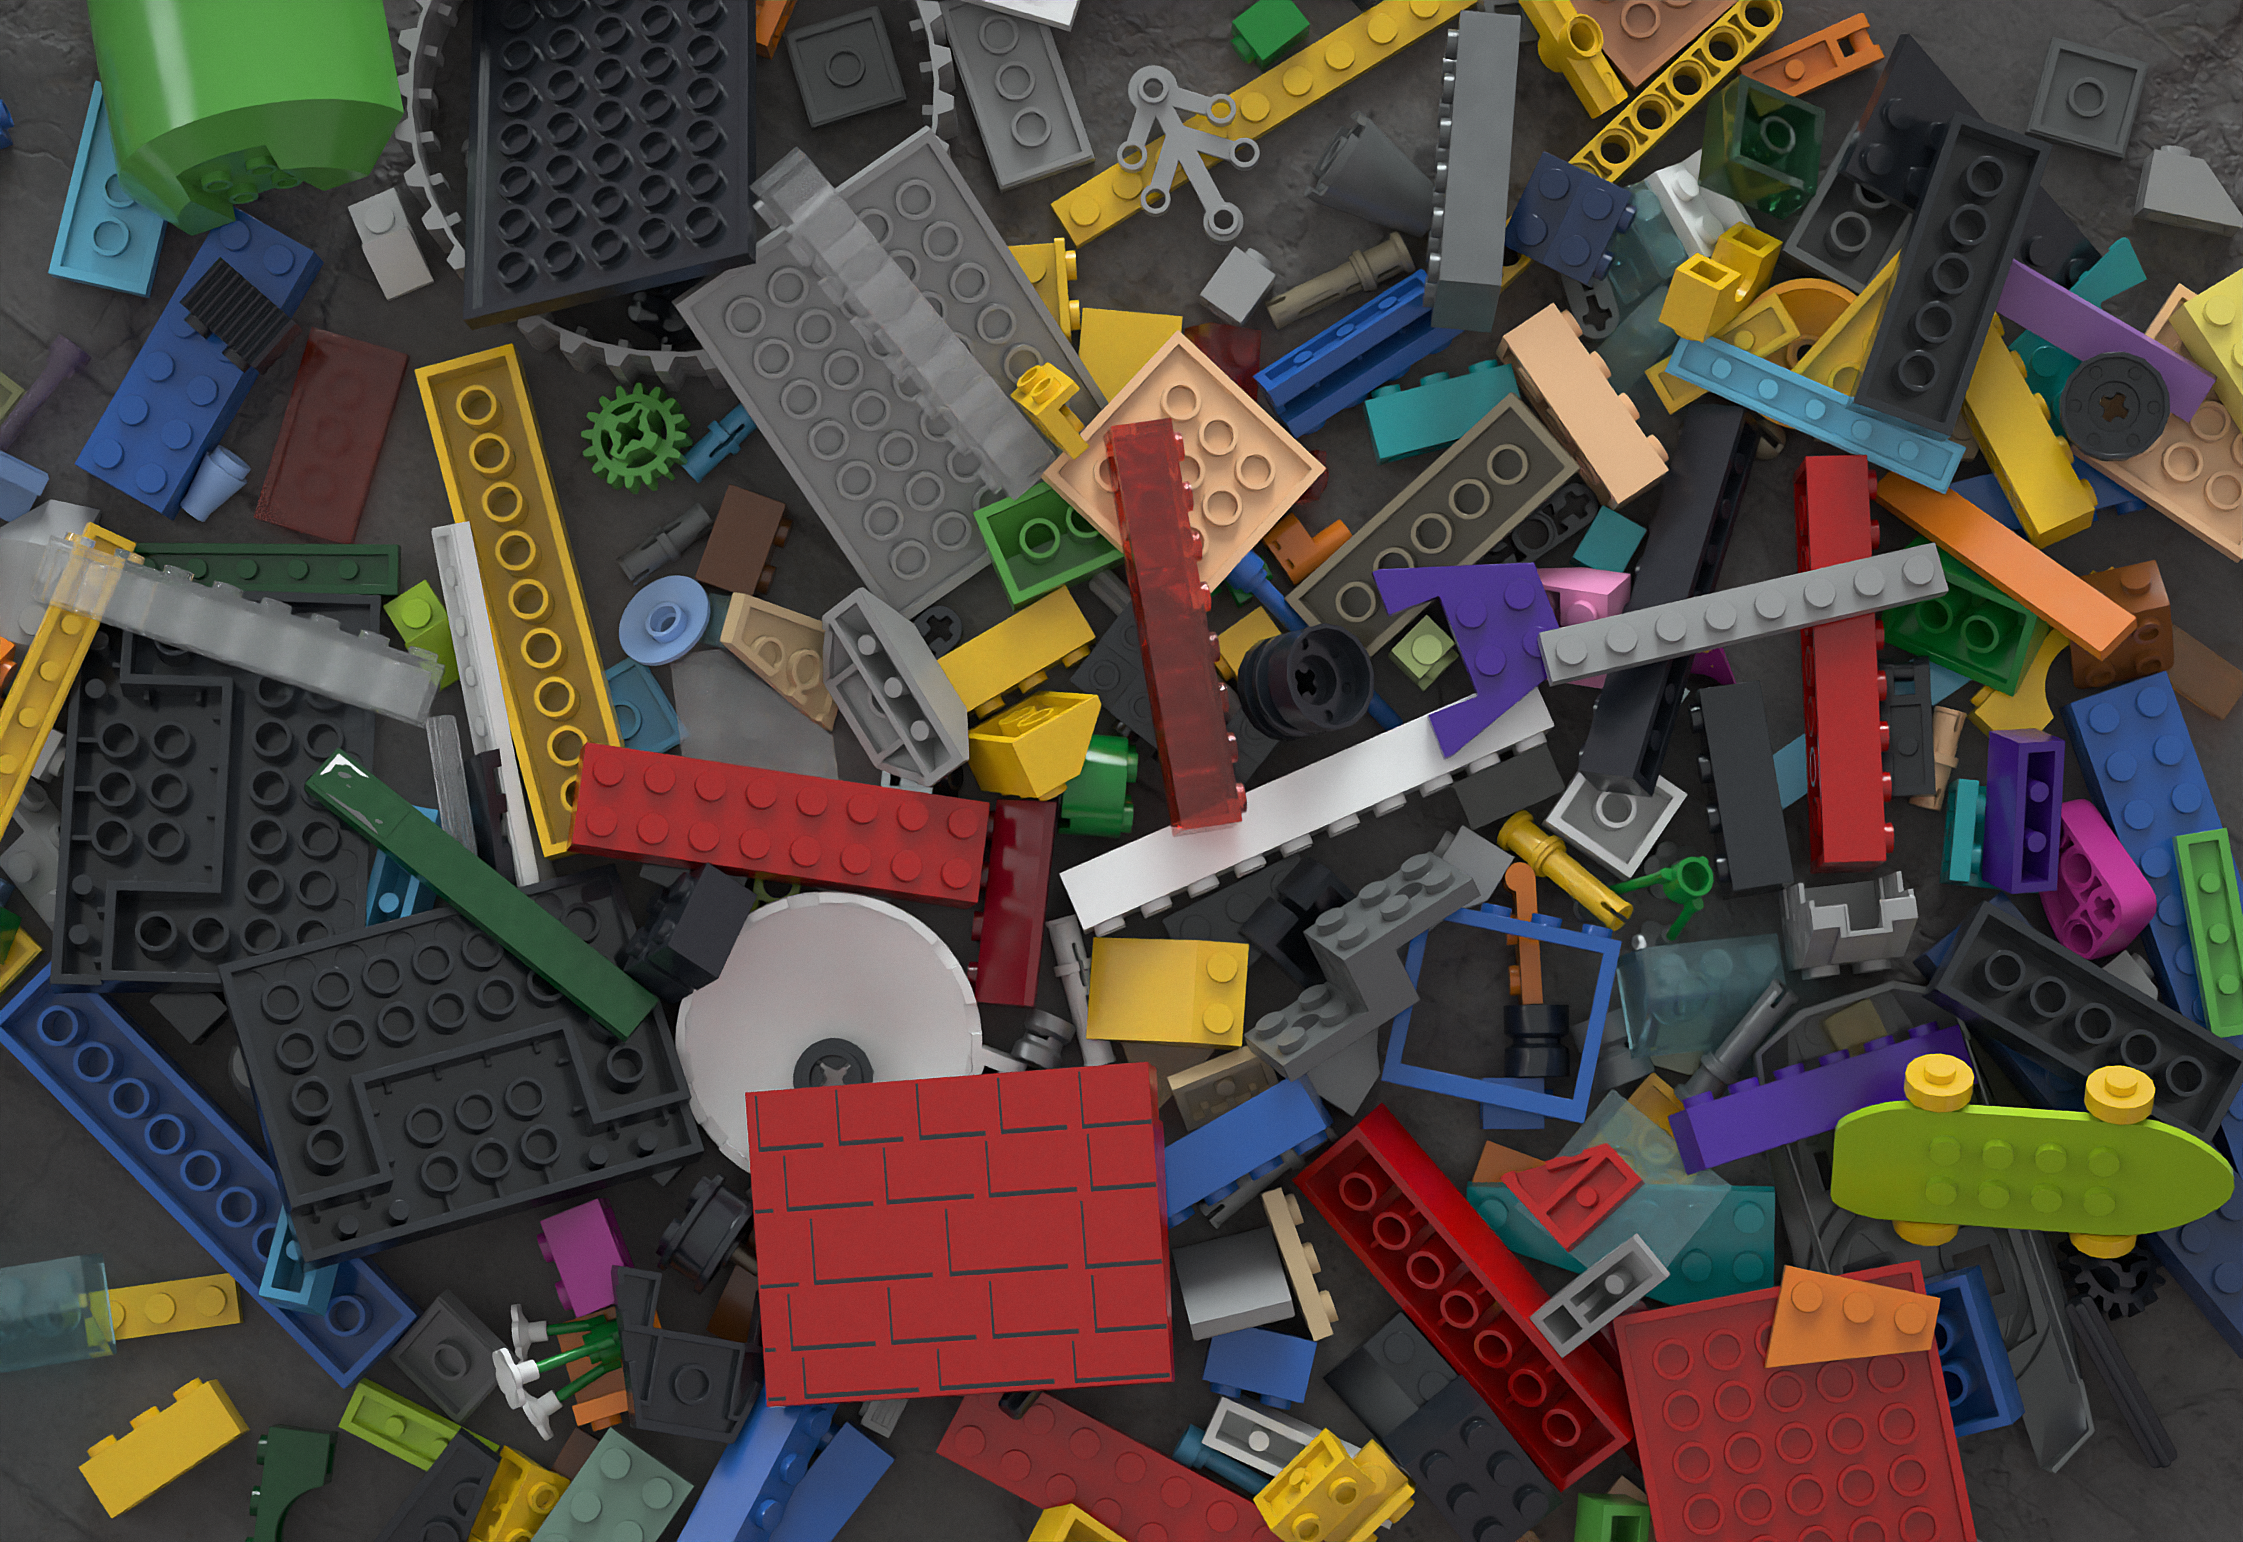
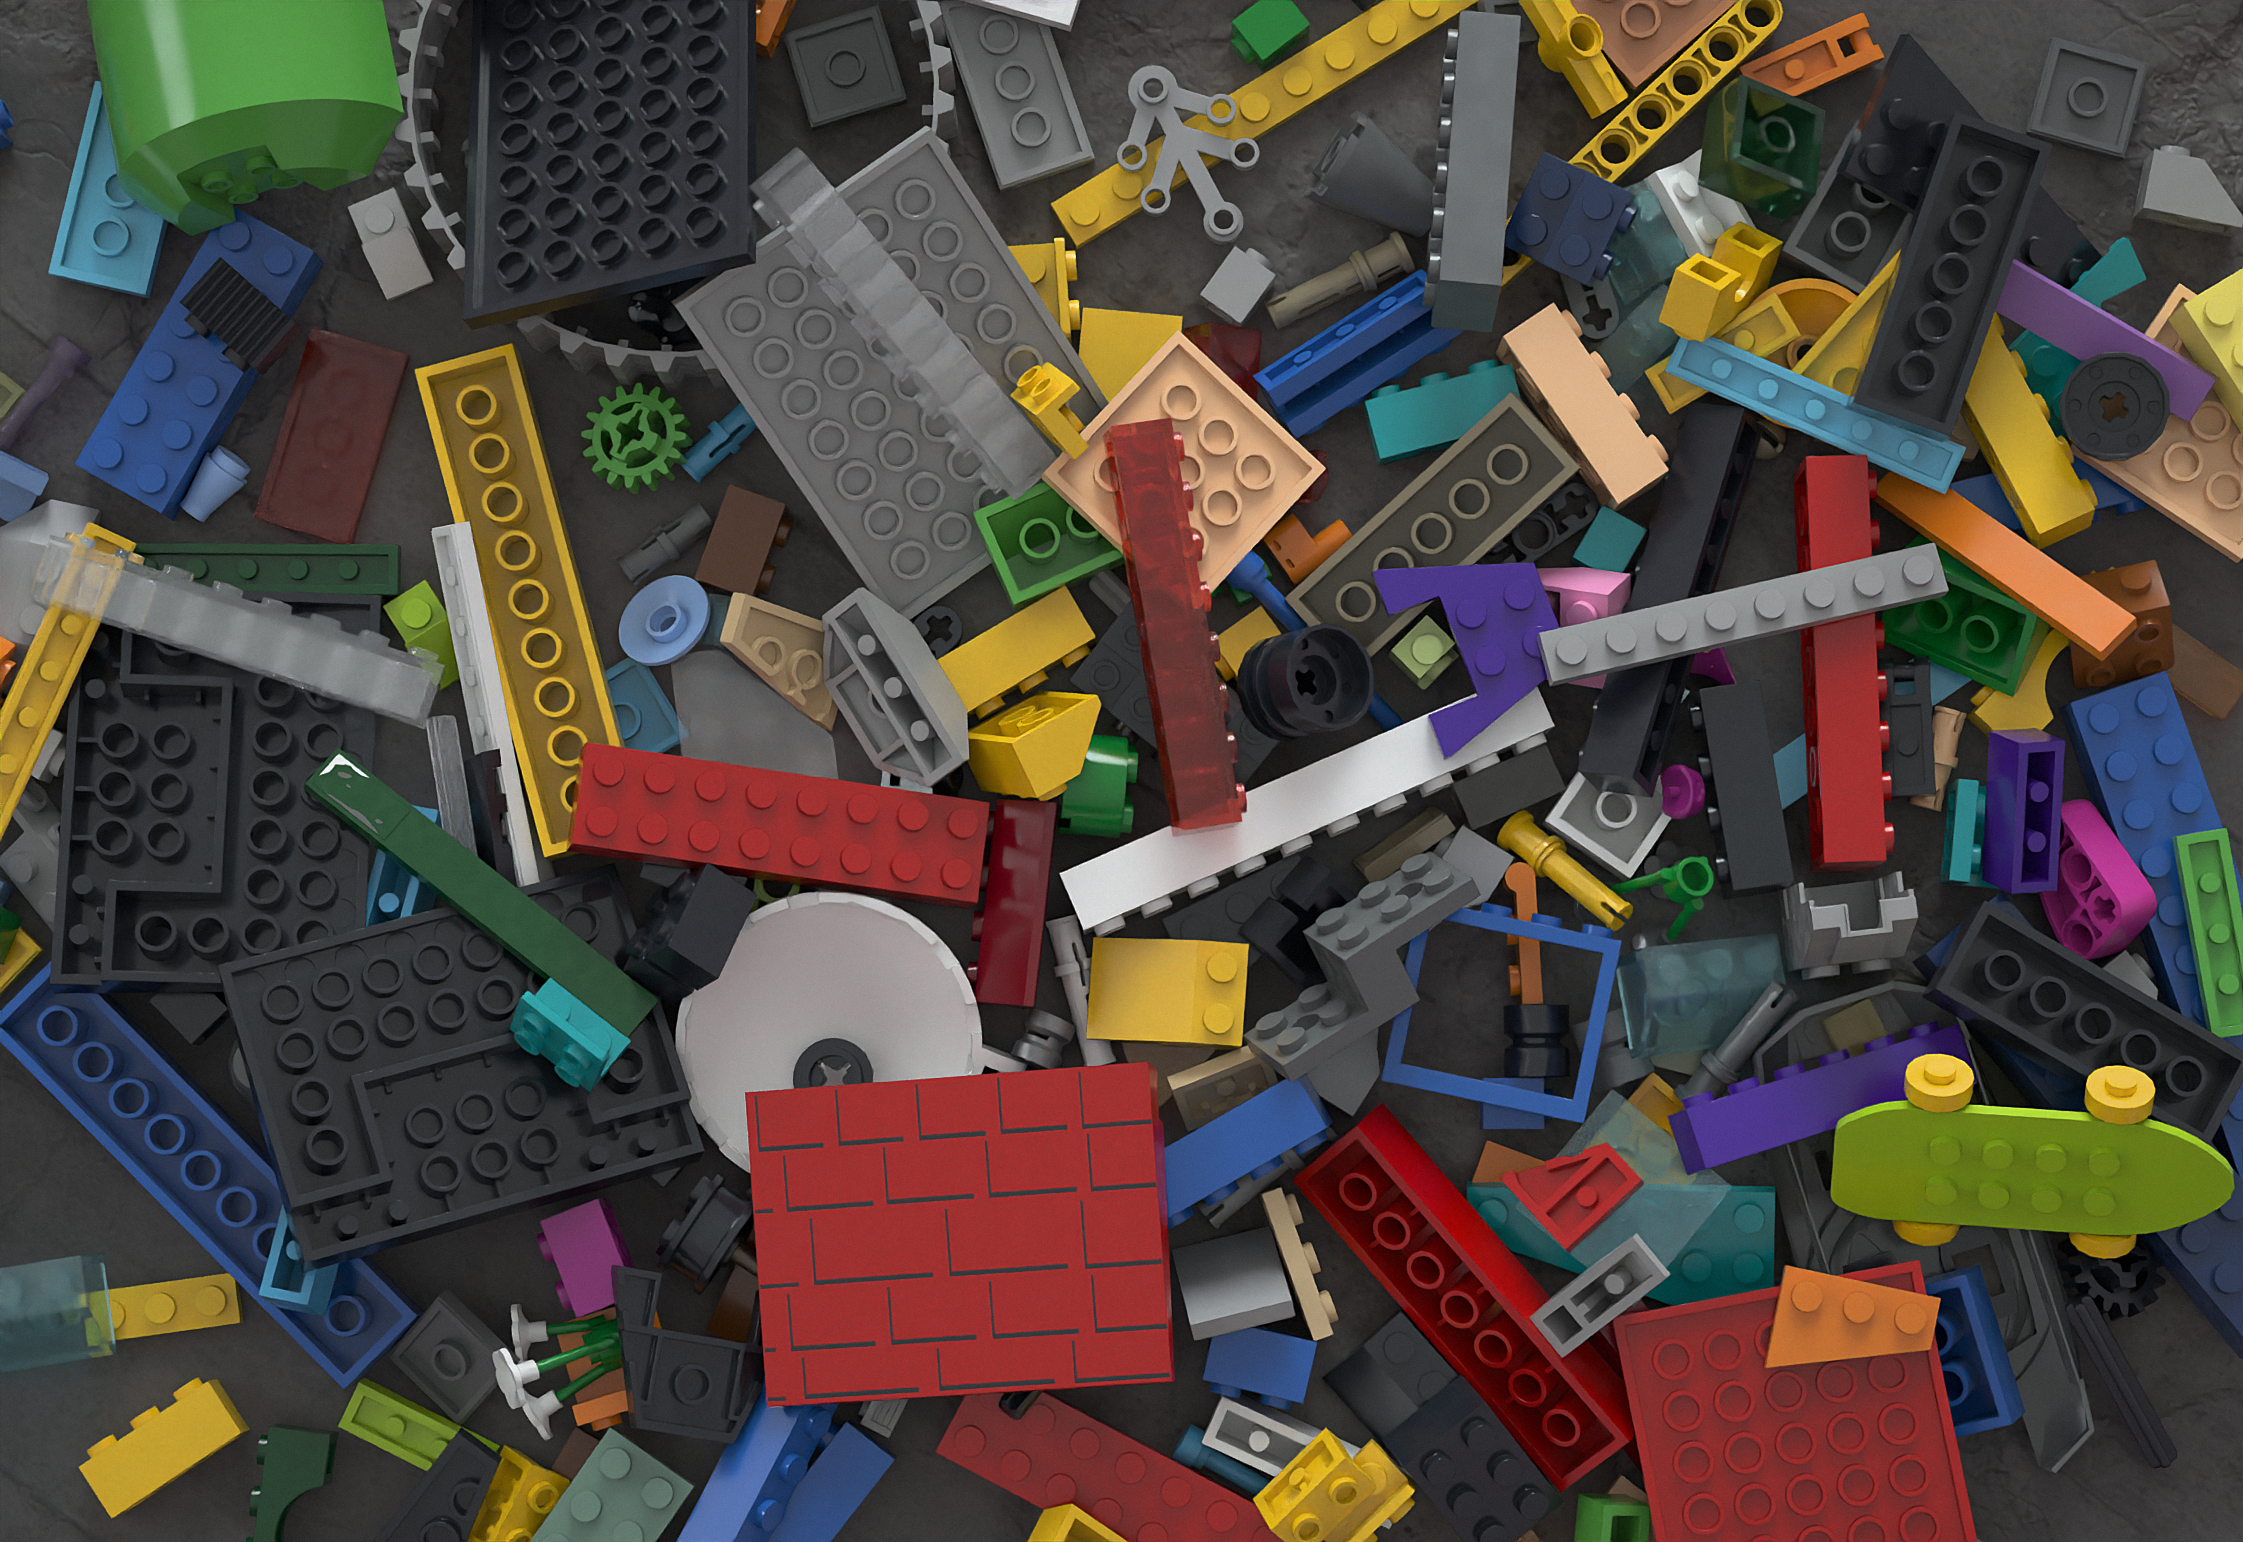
(567, 1035): none -> teal bracket
(1403, 844): none -> dark tan tile
(1682, 791): none -> magenta piece

